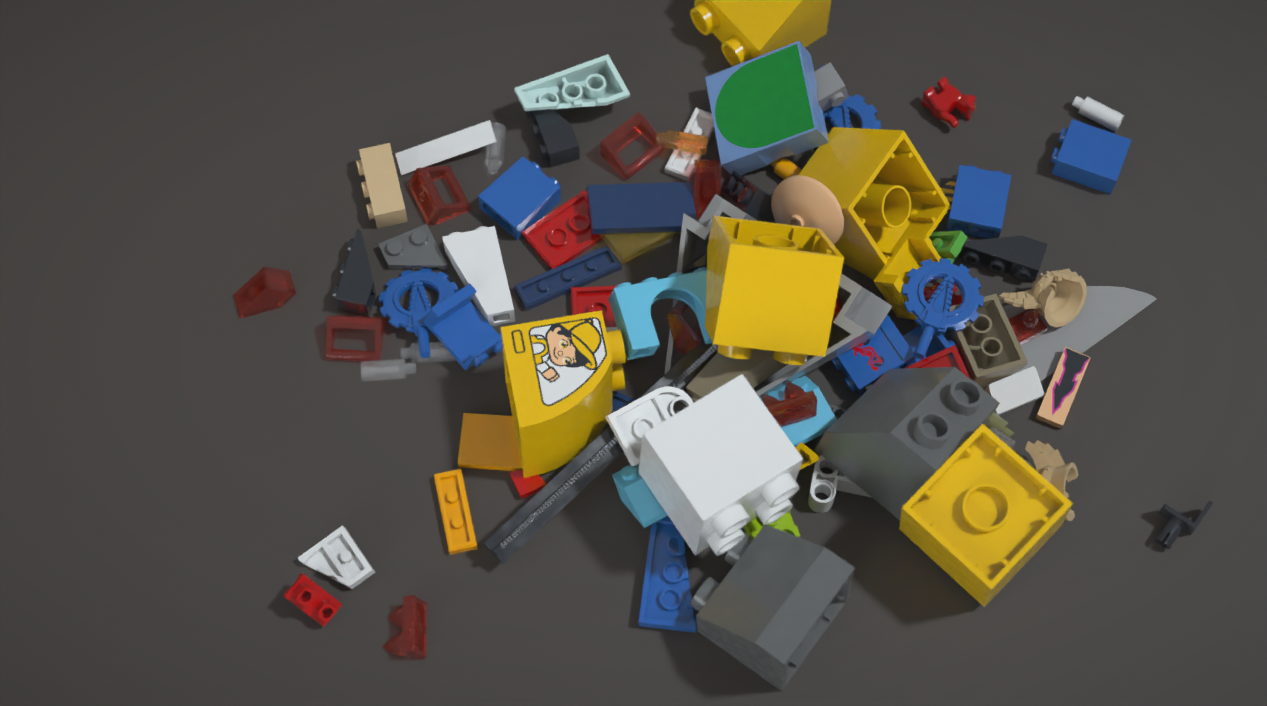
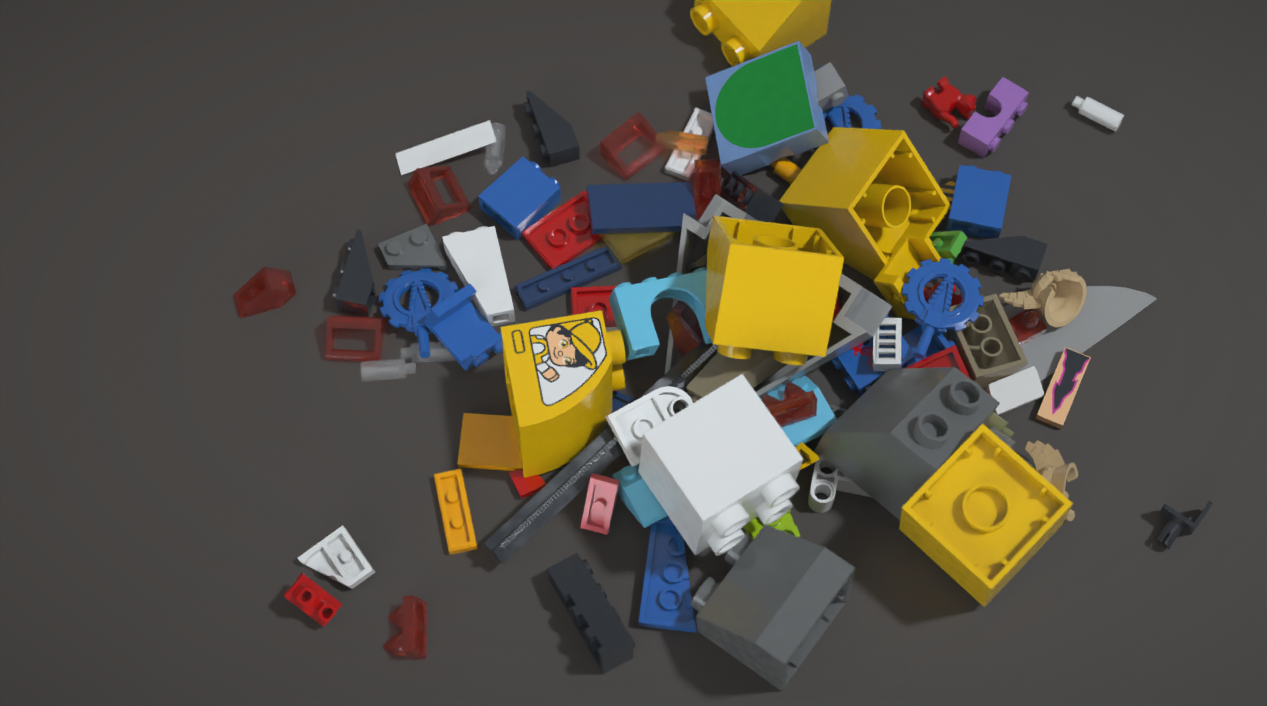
(381, 186): tan brick -> none
(579, 86): light aqua wedge -> none
(591, 612): none -> black wedge
(600, 504): none -> coral plate
(808, 203): light nougat dish -> none
(885, 364): none -> white slope
(984, 133): none -> medium lavender arch
(1090, 156): blue brick -> none

